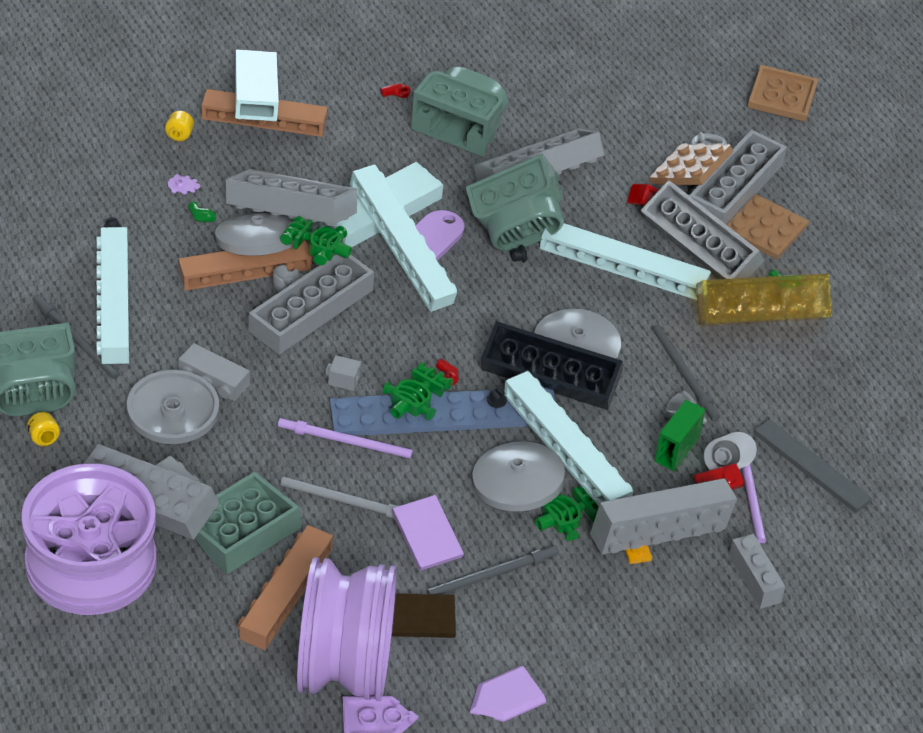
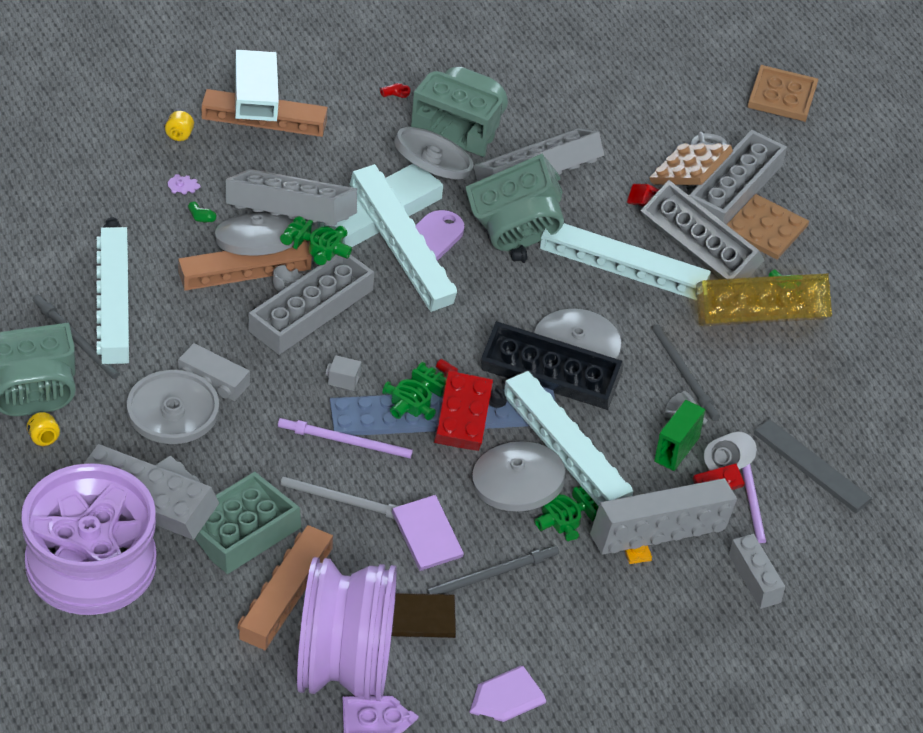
(433, 153): none -> light grey dish
(463, 411): none -> red brick

